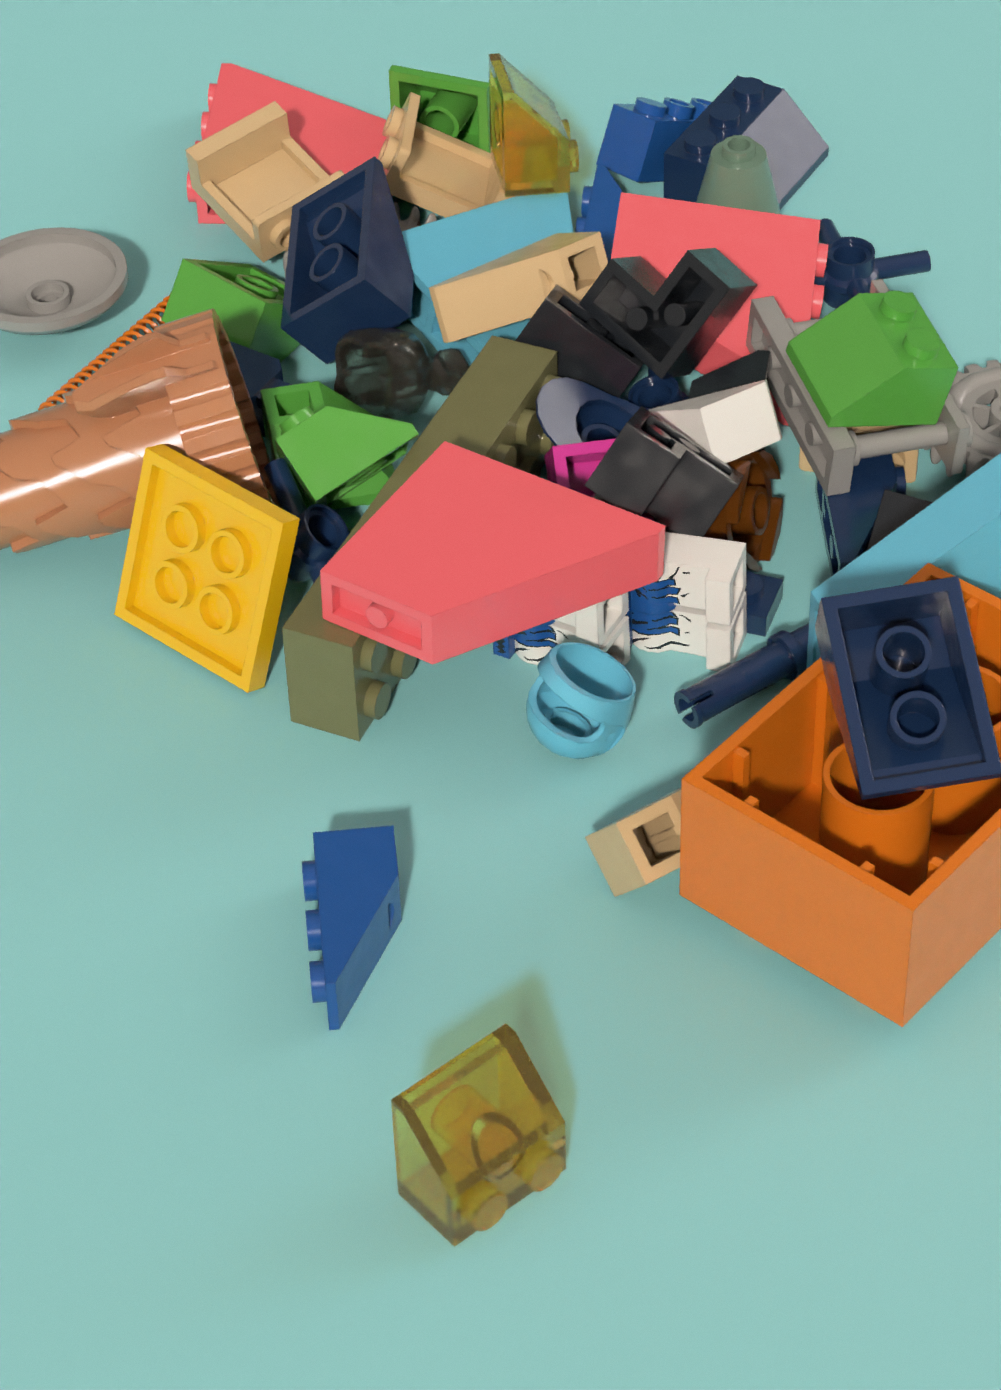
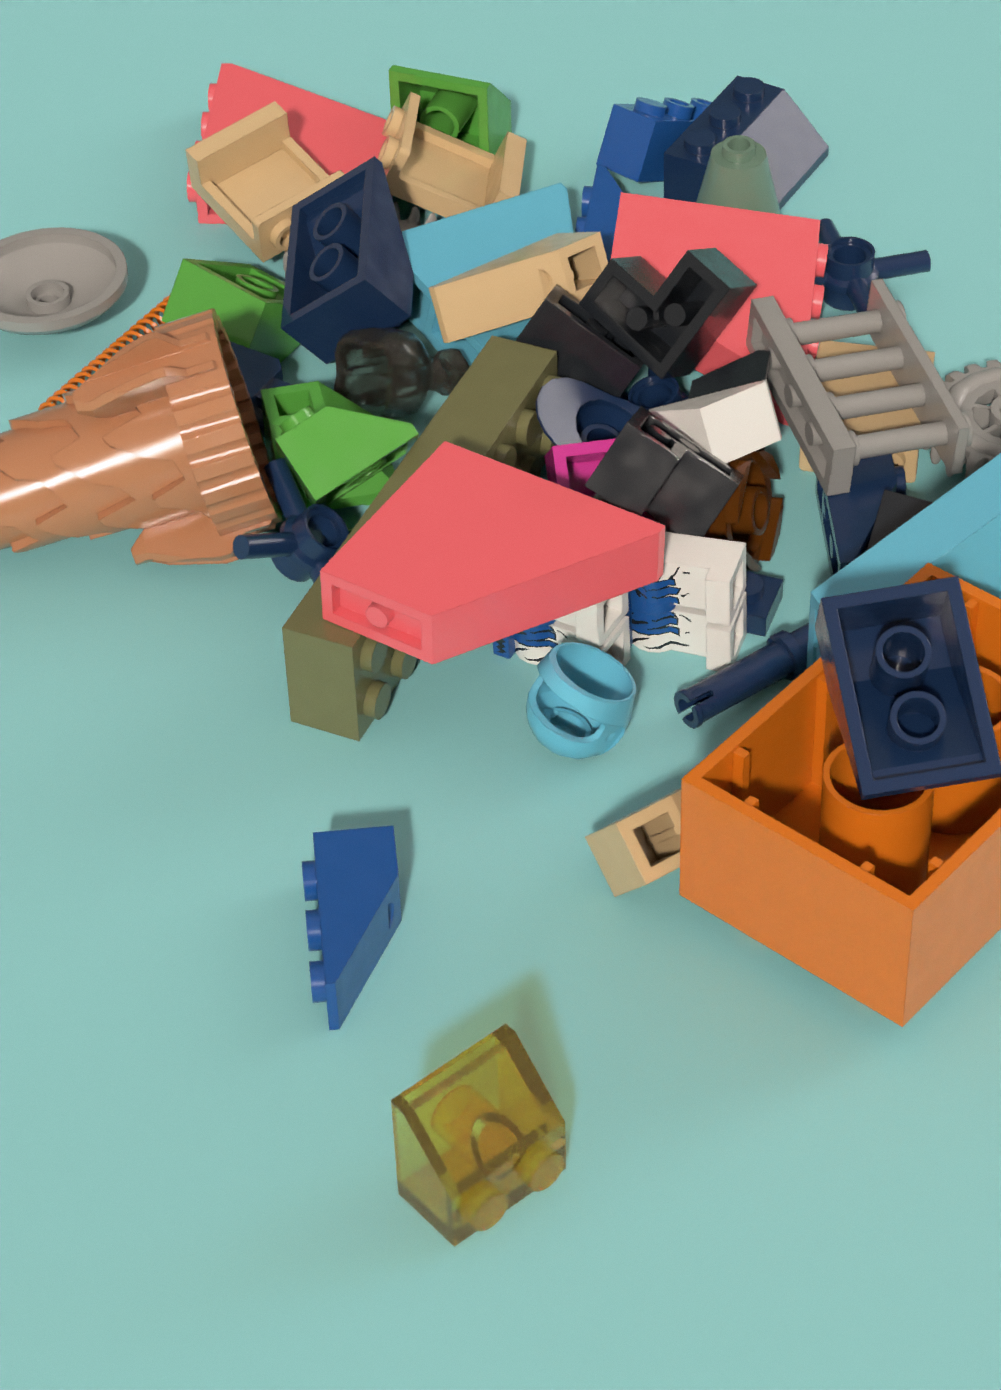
(206, 567): yellow plate -> none
(526, 135): clear yellow slope -> none
(875, 363): bright green slope -> none

